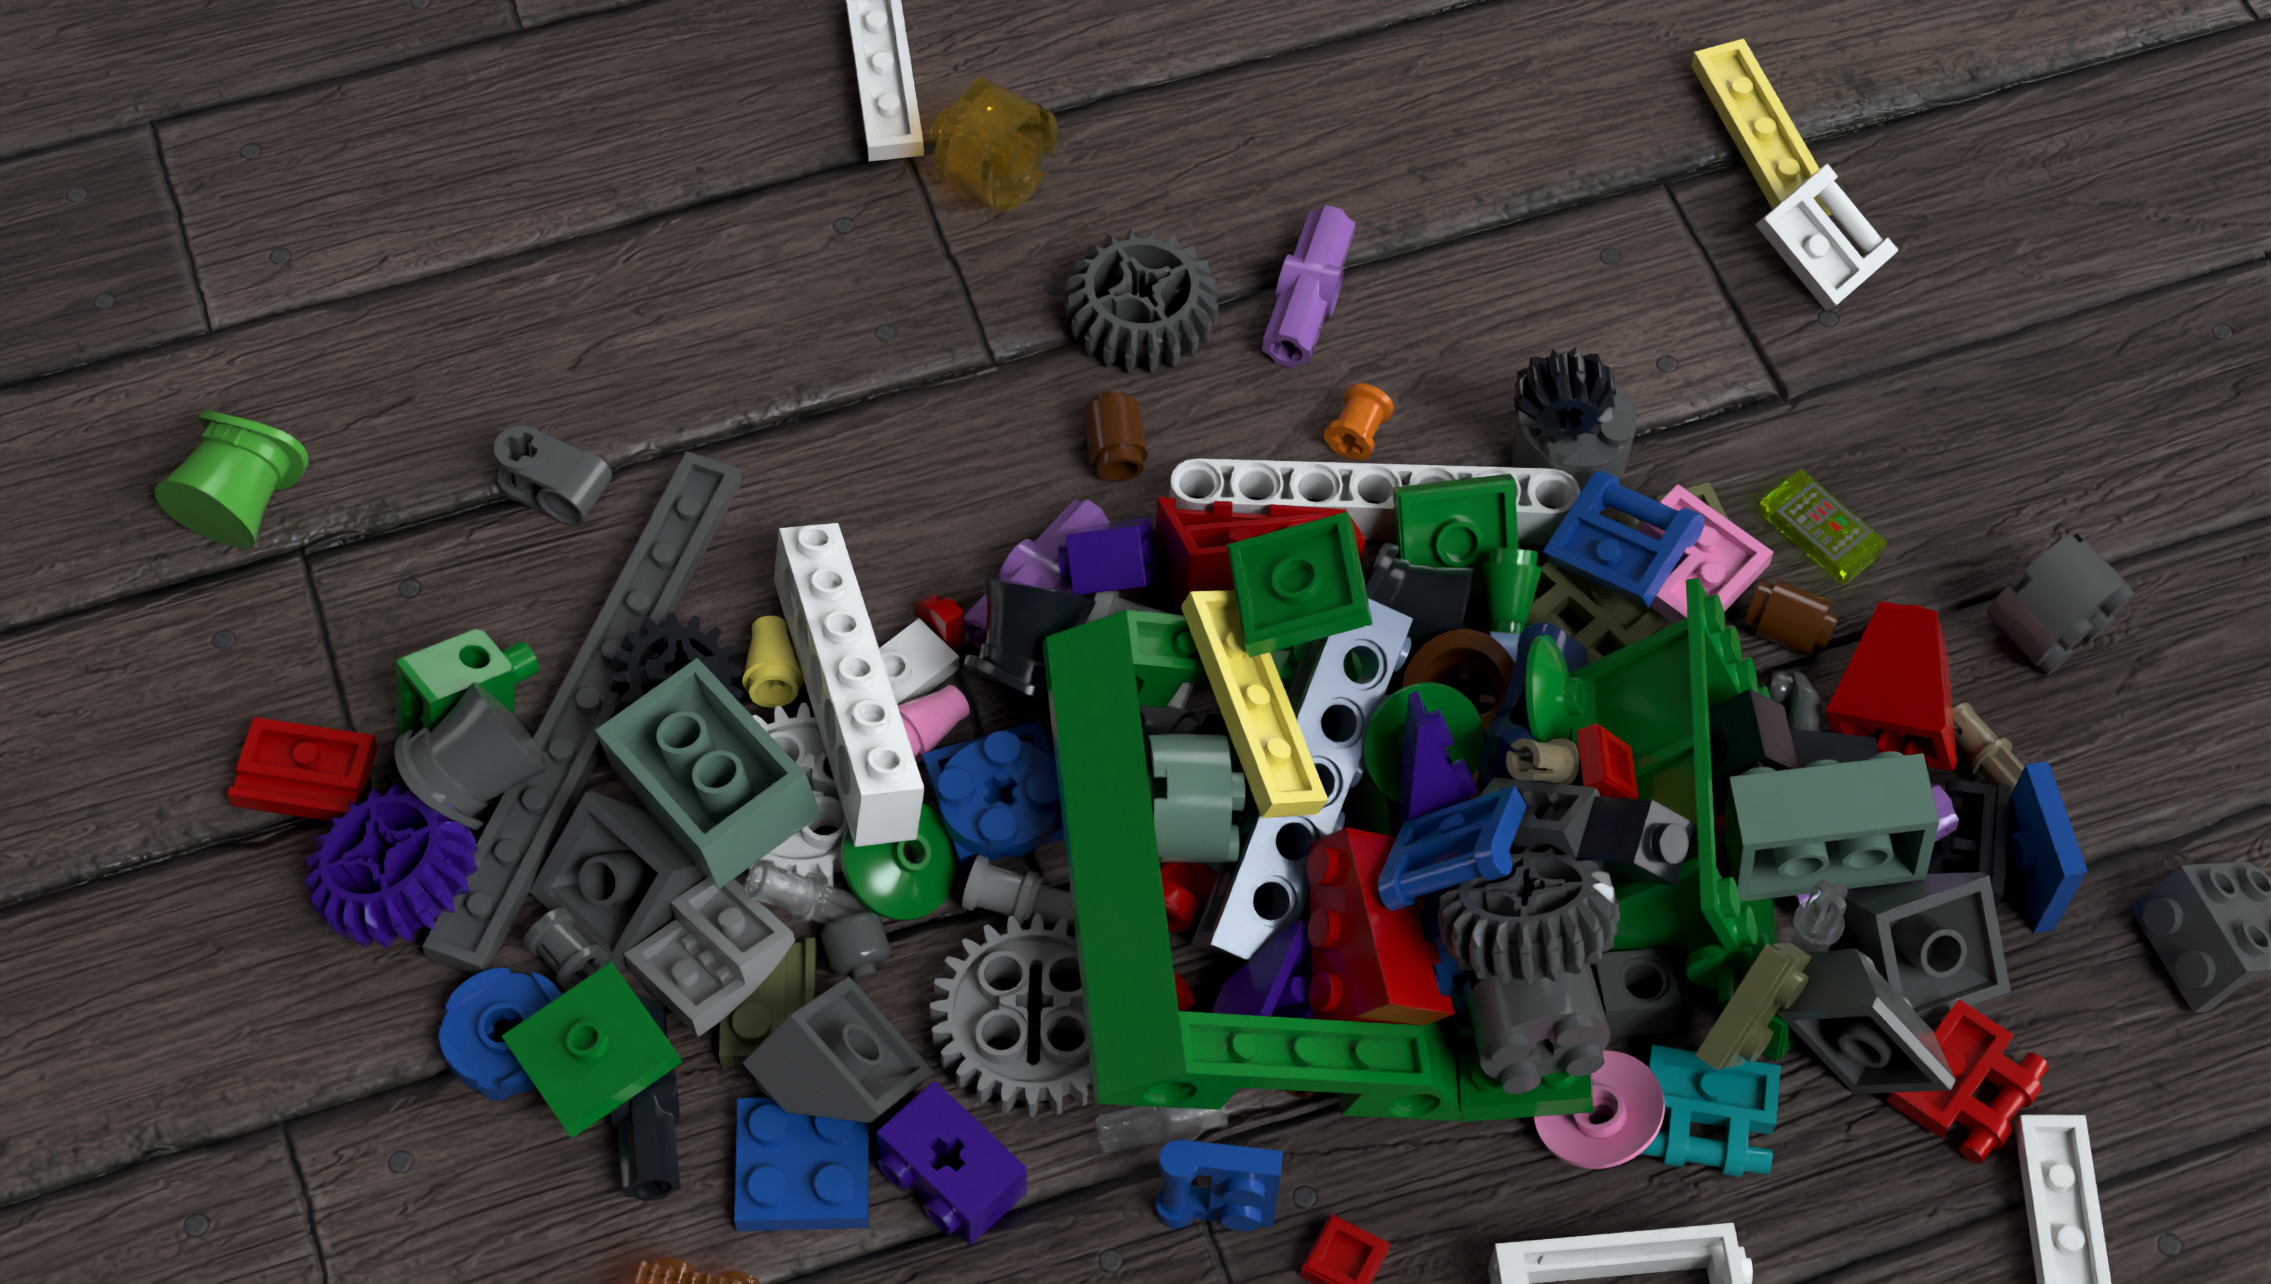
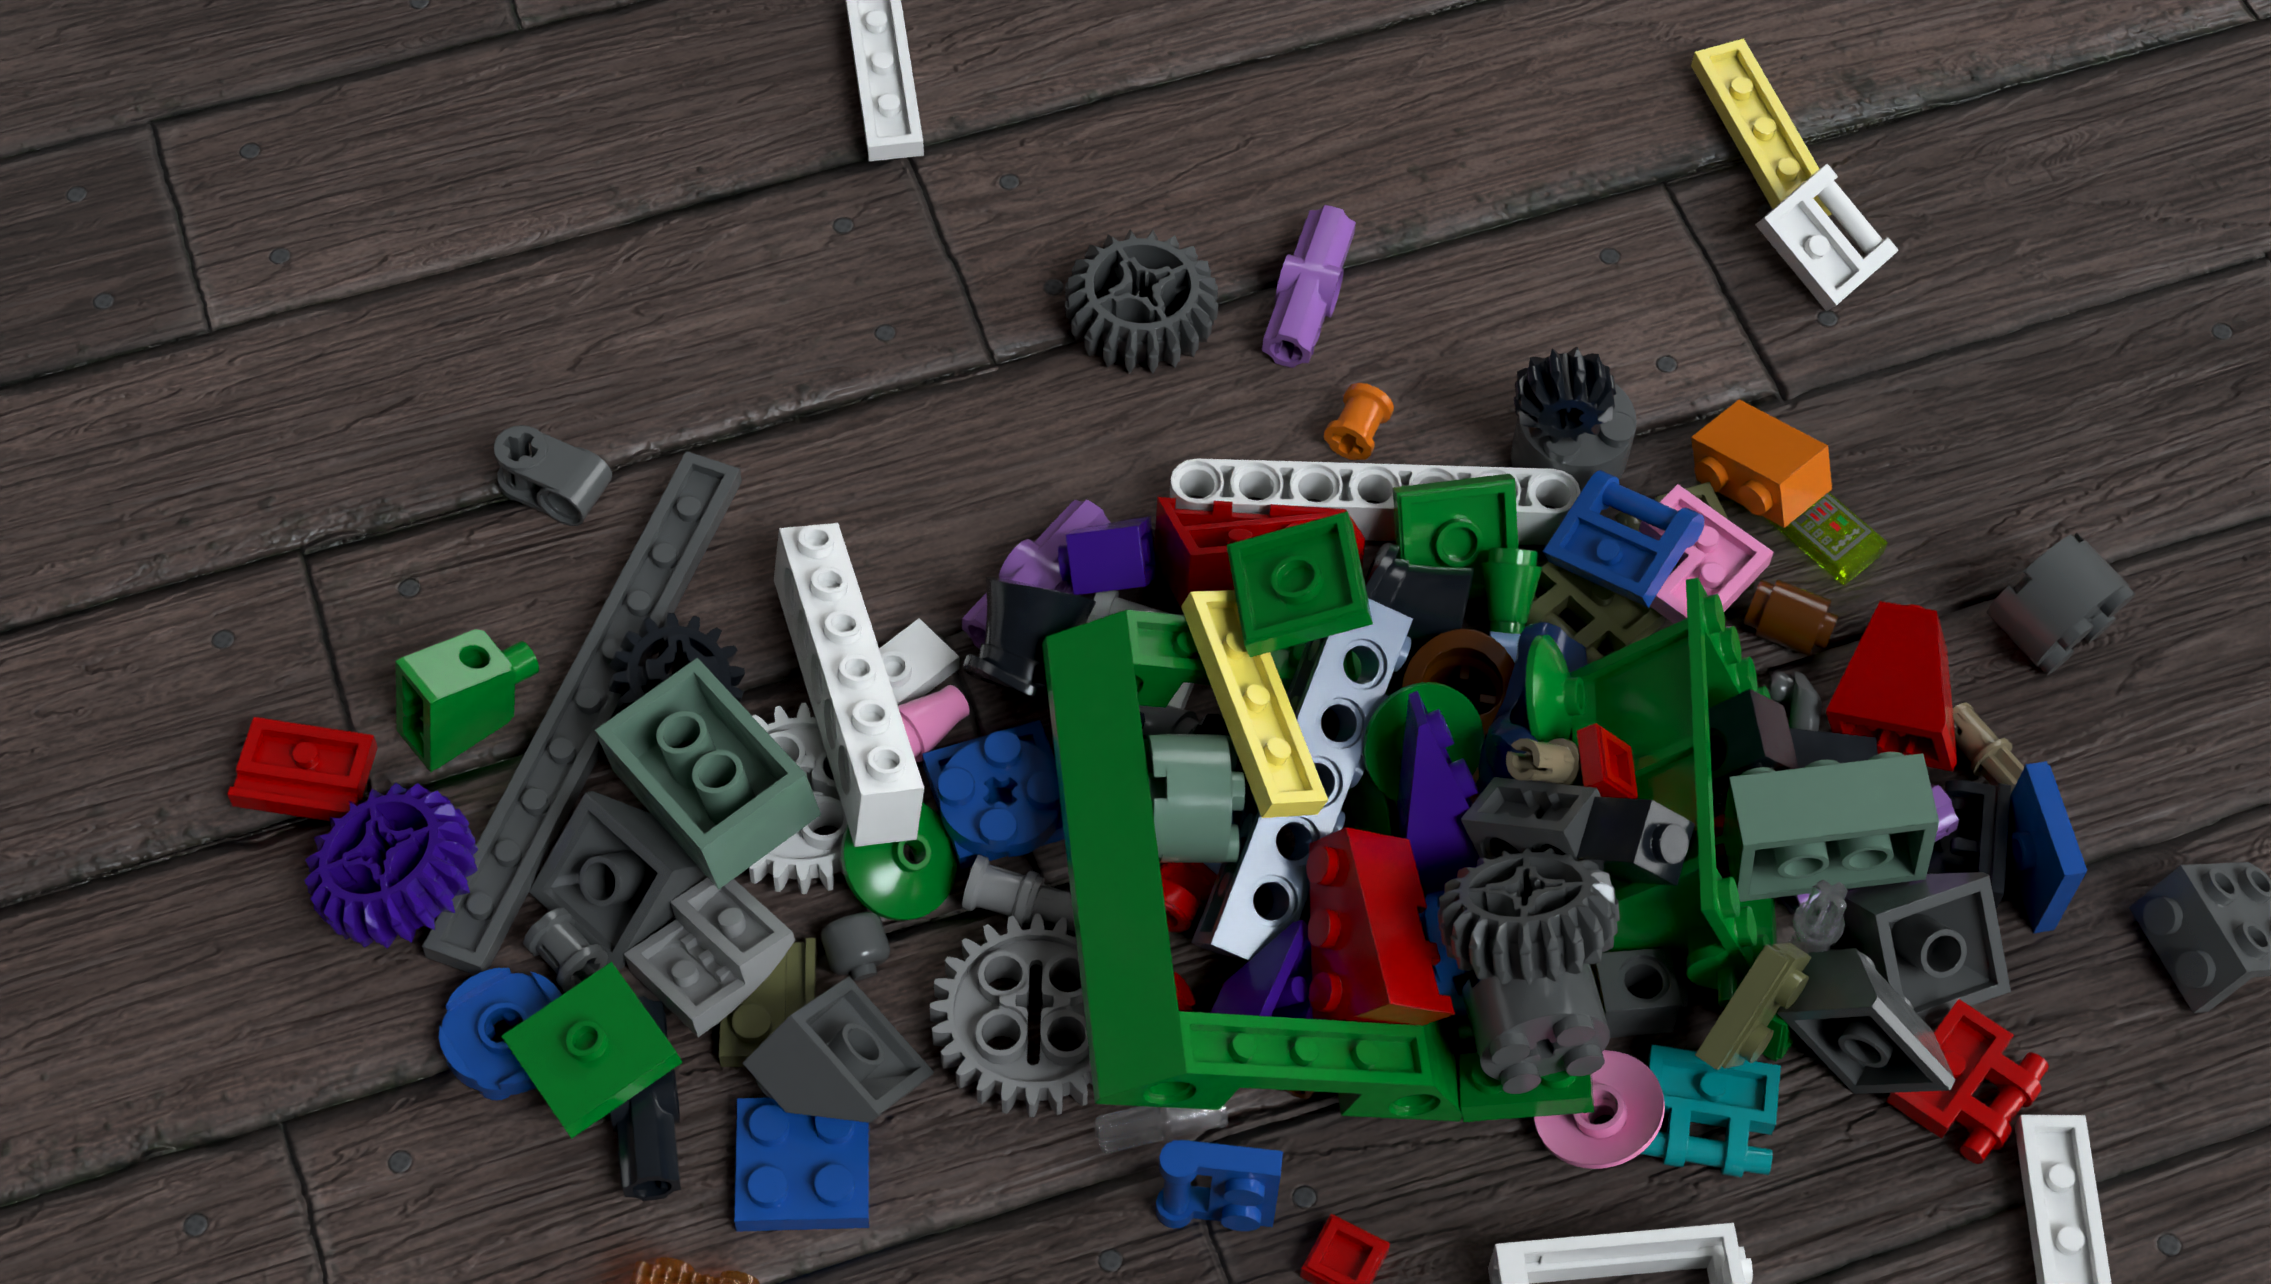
(231, 478): bright green hat -> none
(468, 757): dark grey hat -> none
(771, 667): light yellow cone -> none
(801, 895): clear axle -> none
(943, 618): red tile -> none
(943, 1132): dark purple brick -> none
(993, 144): clear yellow brick -> none
(1115, 436): reddish brown brick -> none
(1452, 847): blue plate -> none
(1762, 463): none -> orange brick

